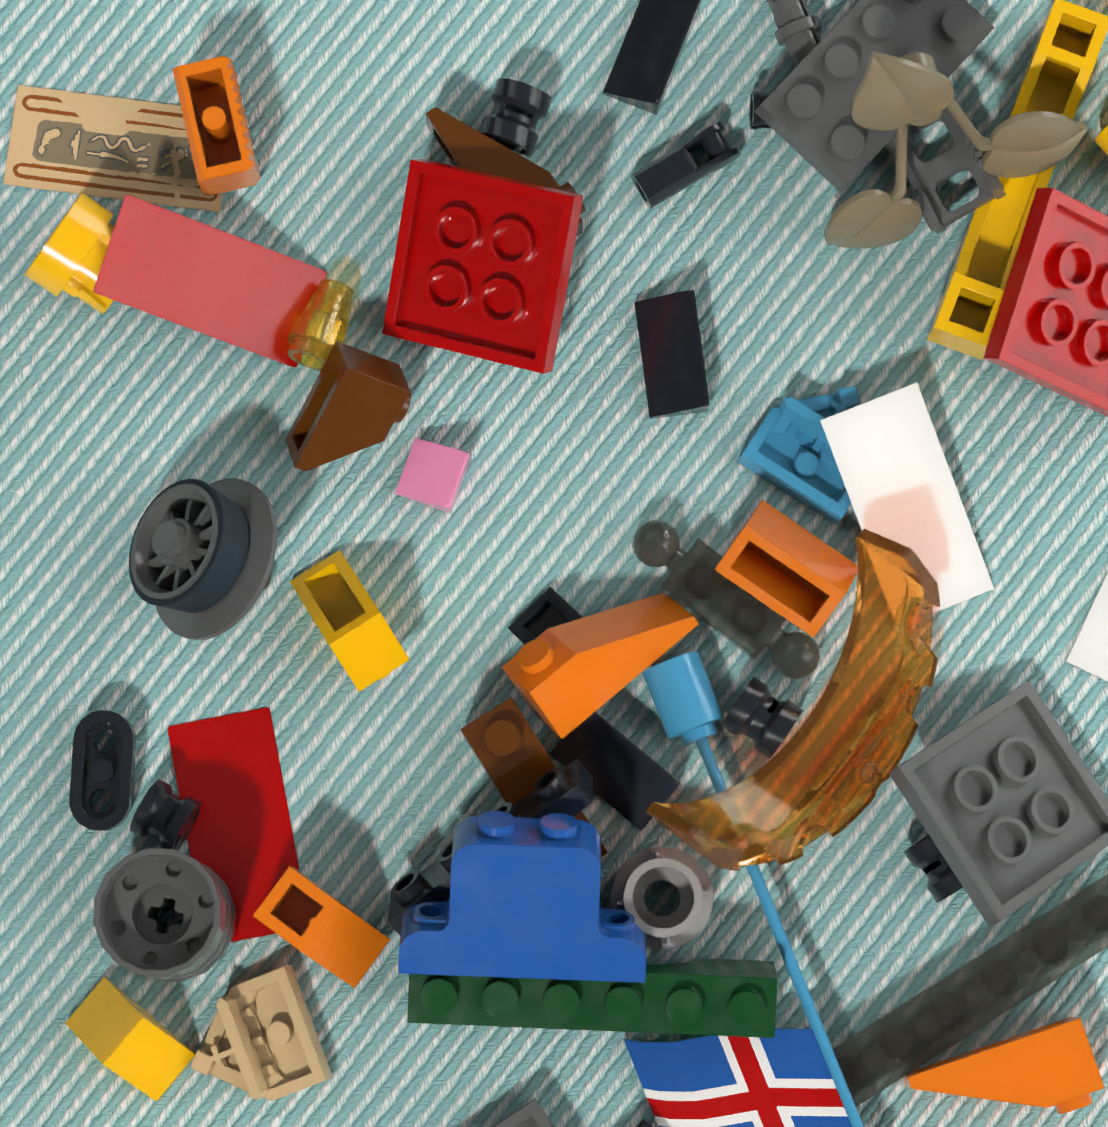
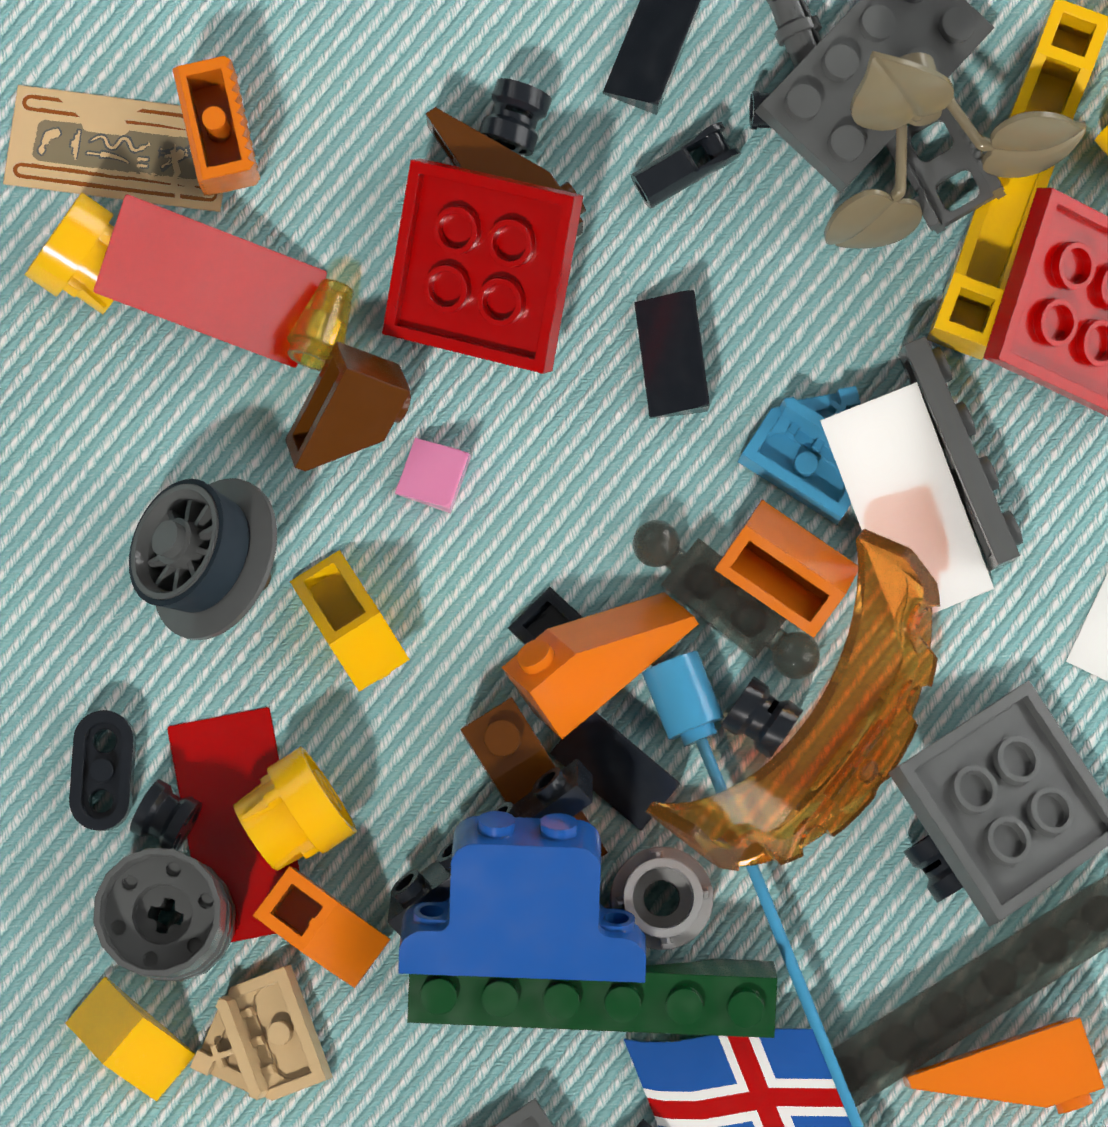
(294, 812): none -> yellow piece
(973, 476): none -> dark grey plate

